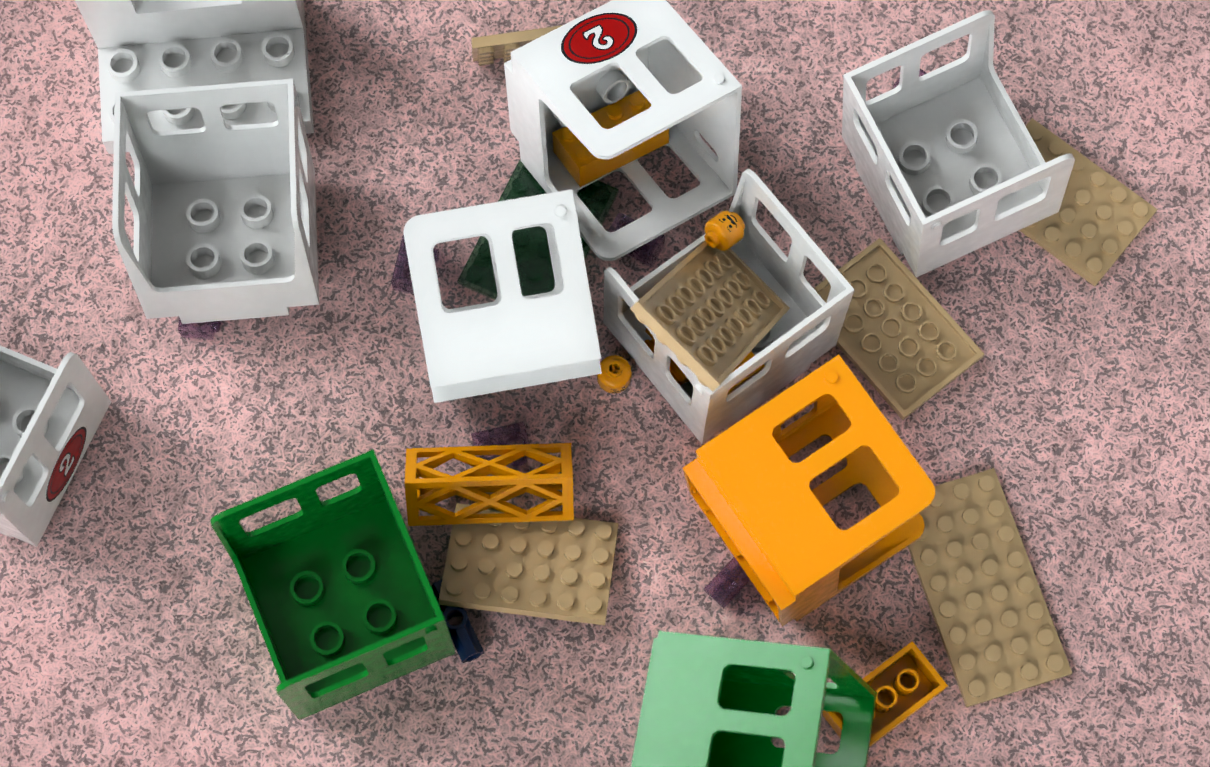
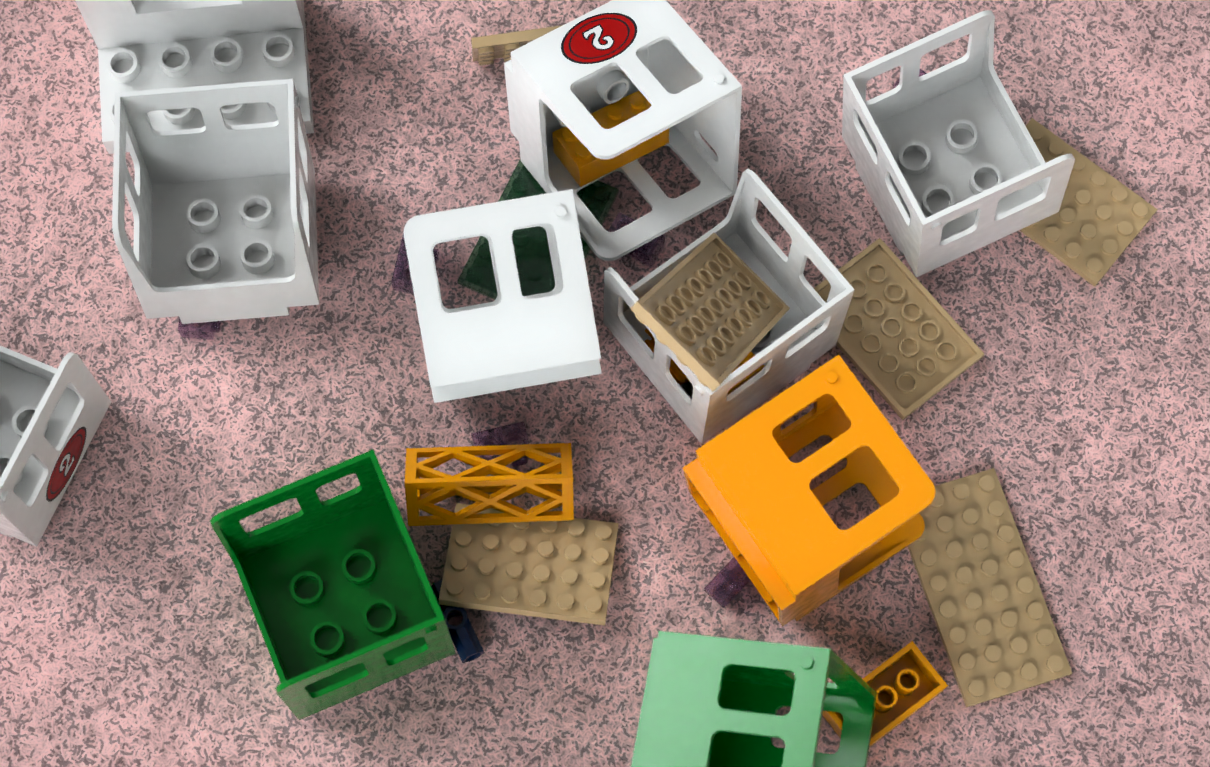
(615, 374): light orange head -> none
(724, 230): light orange head -> none

